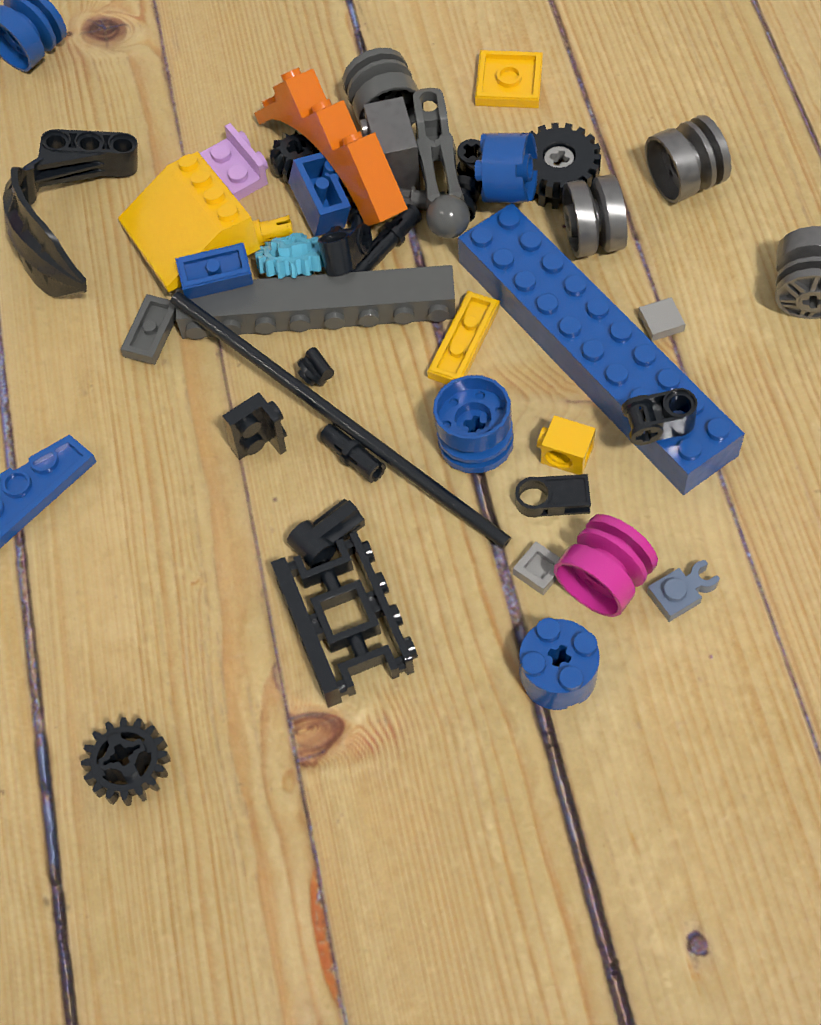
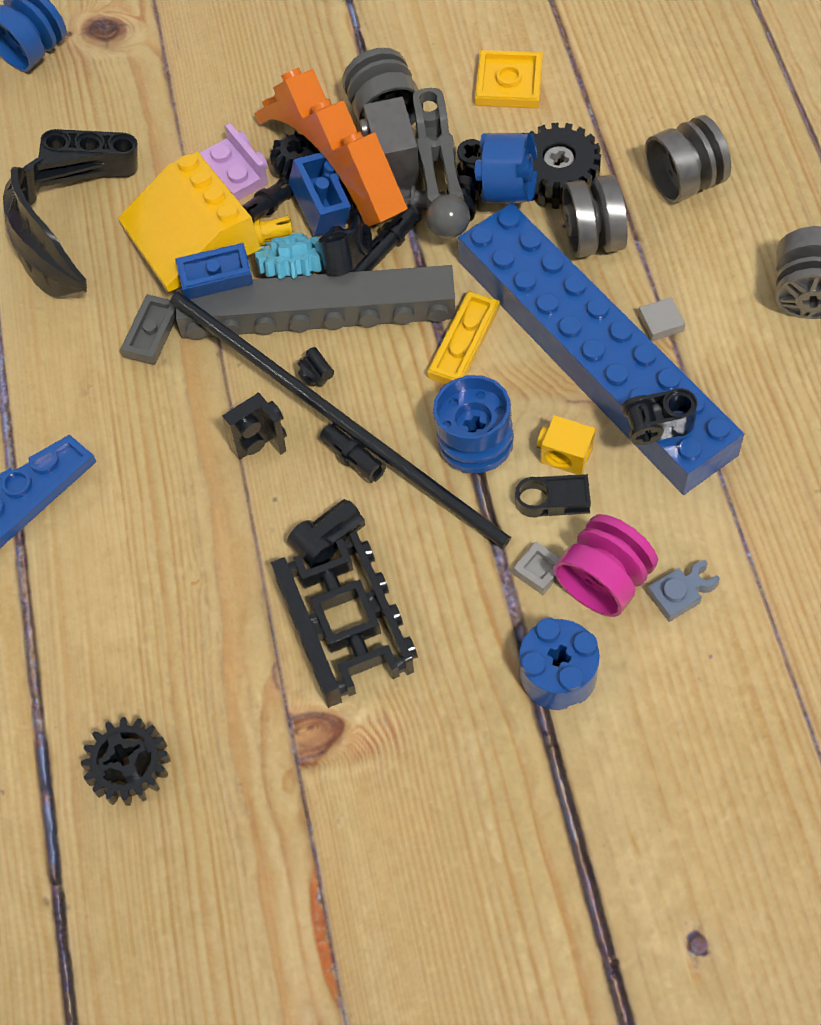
(267, 200): none -> black pin

